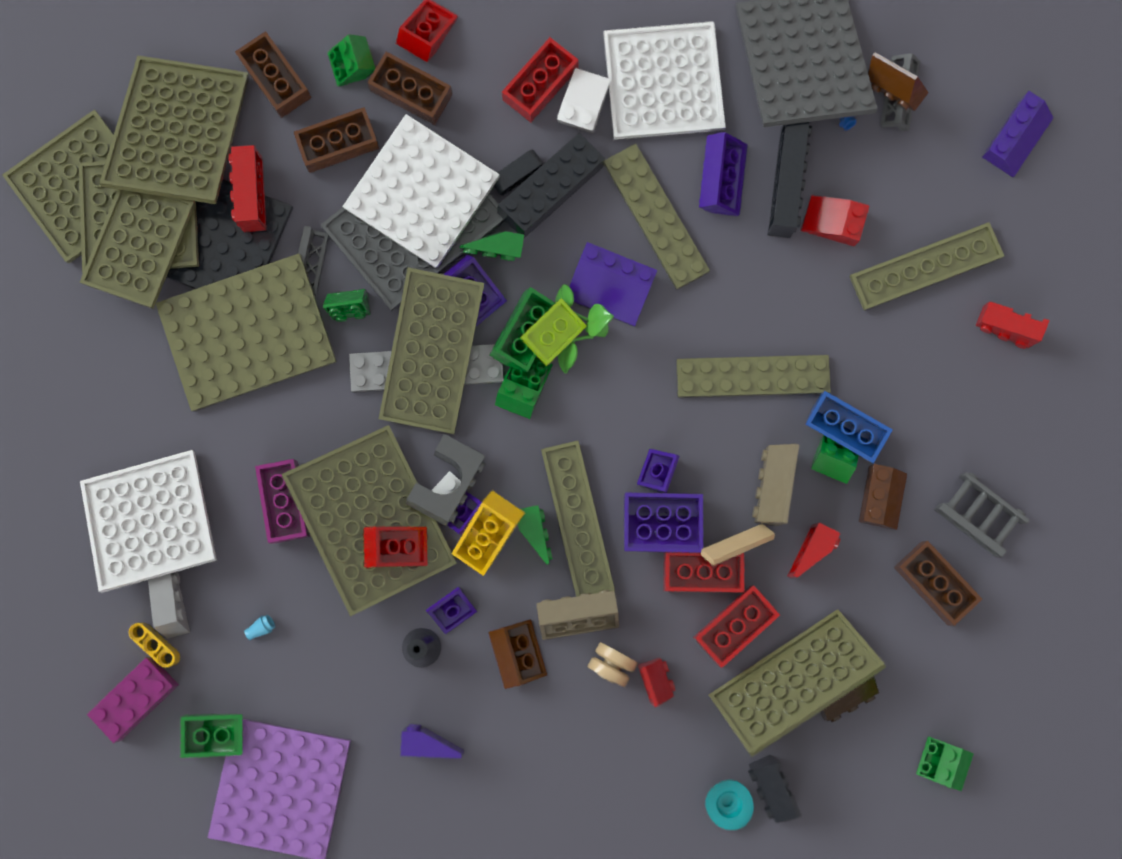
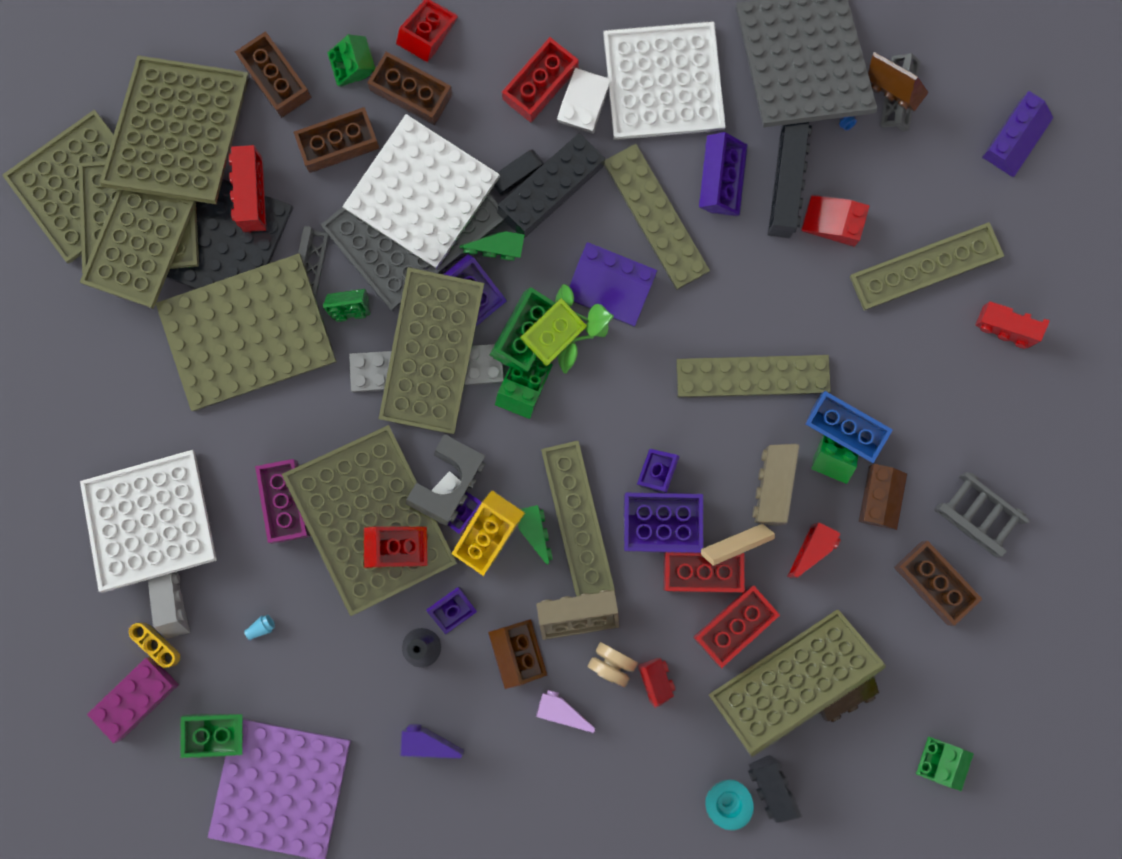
(558, 710): none -> lavender slope

